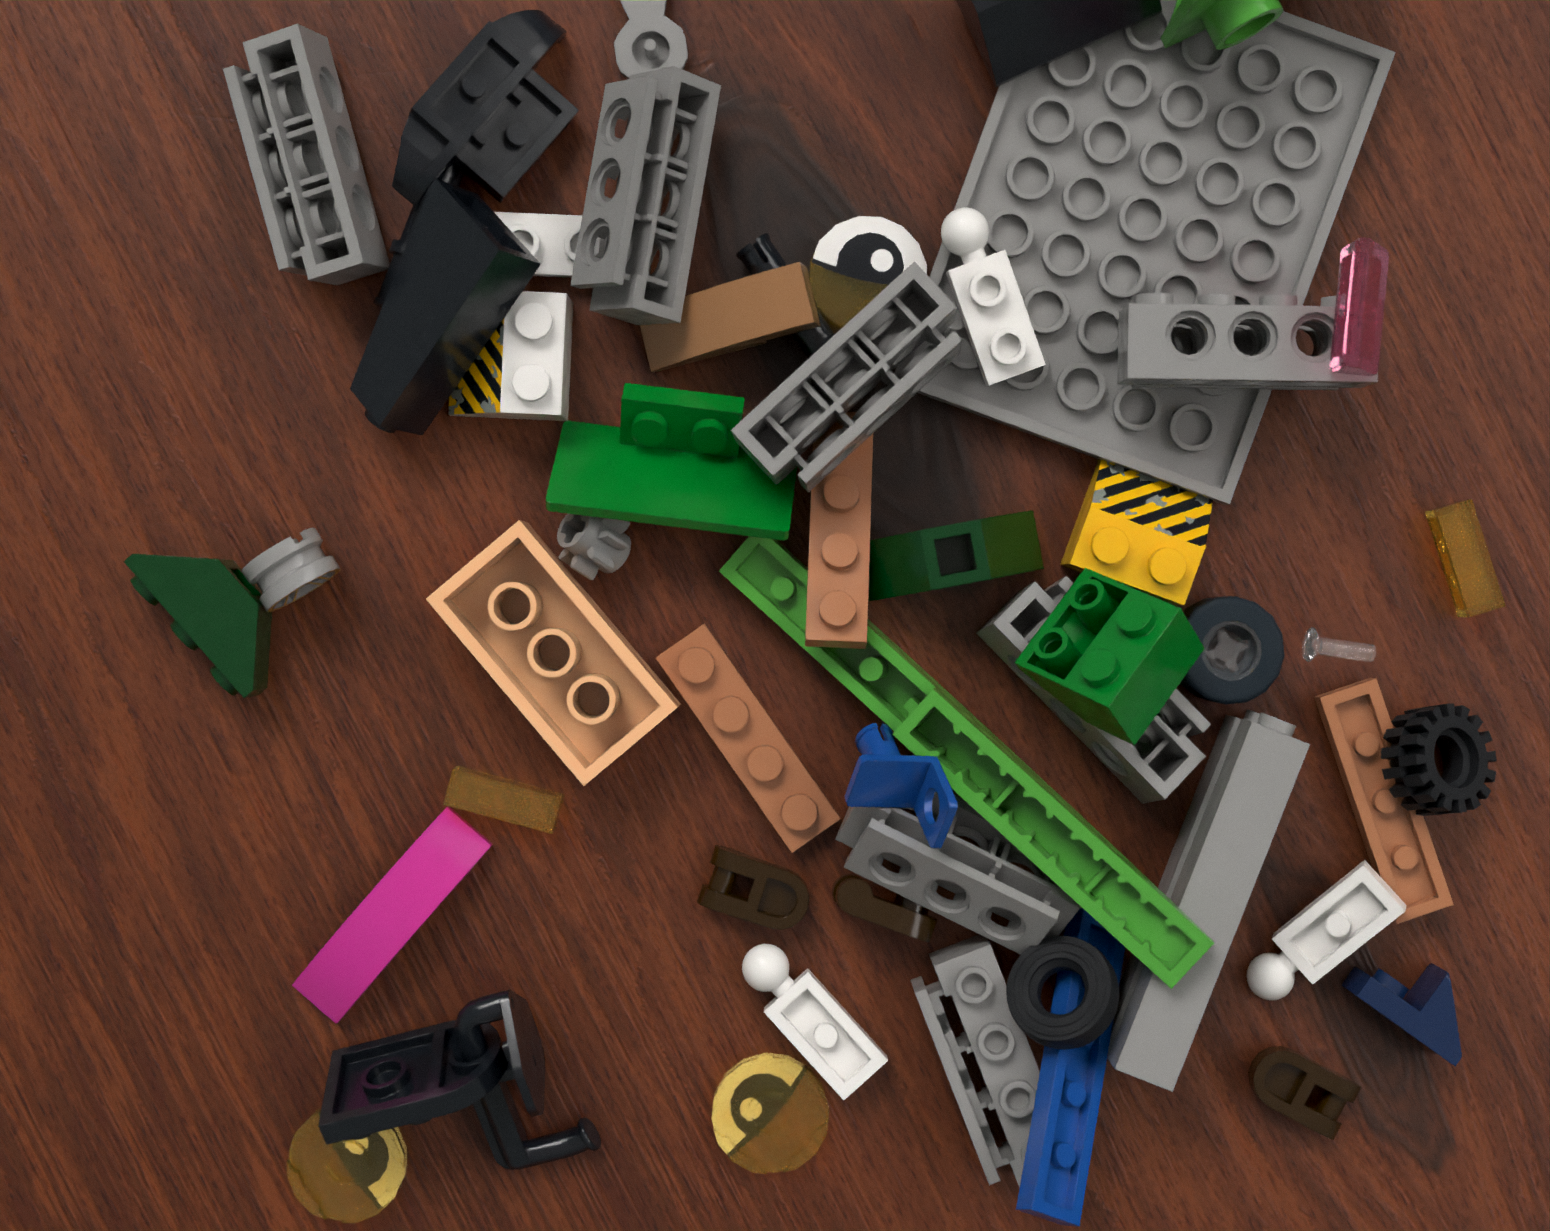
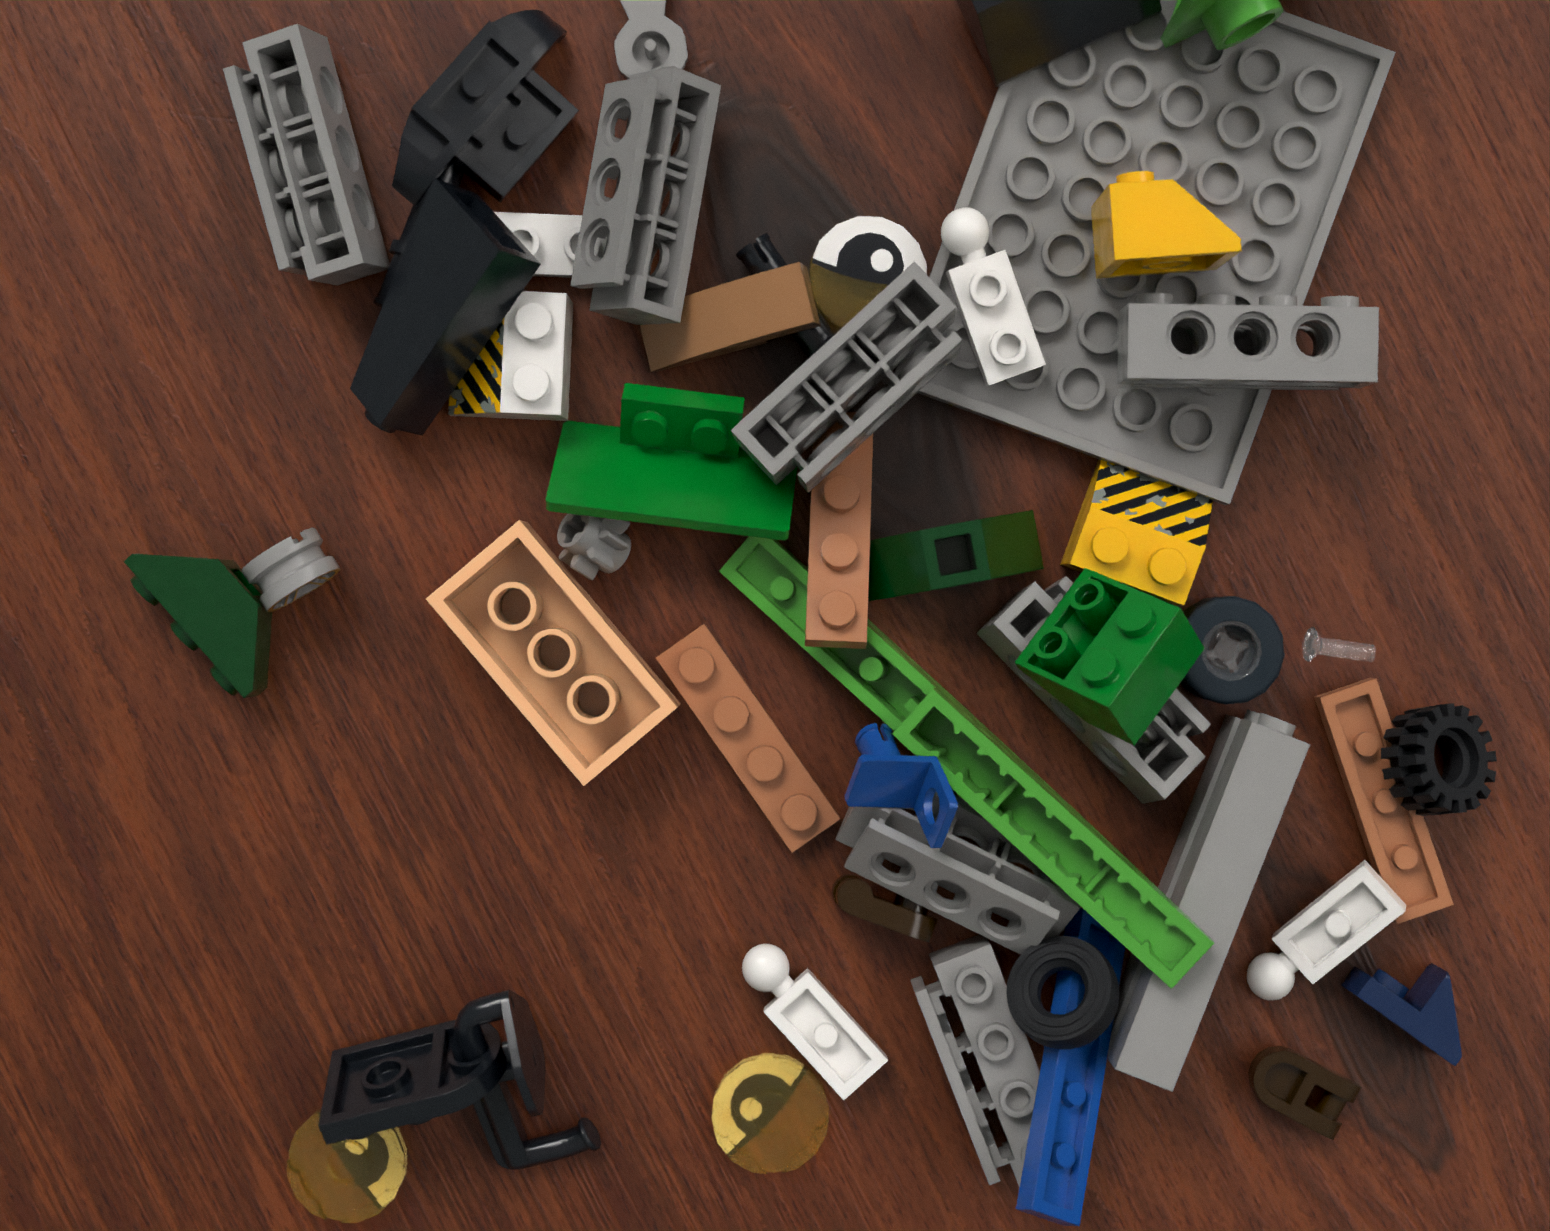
(391, 914): dark pink slope -> none
(504, 799): clear yellow piece -> none
(776, 896): dark brown plate -> none
(1156, 229): none -> yellow slope
(1359, 308): clear pink slope -> none
(1465, 558): clear yellow piece -> none

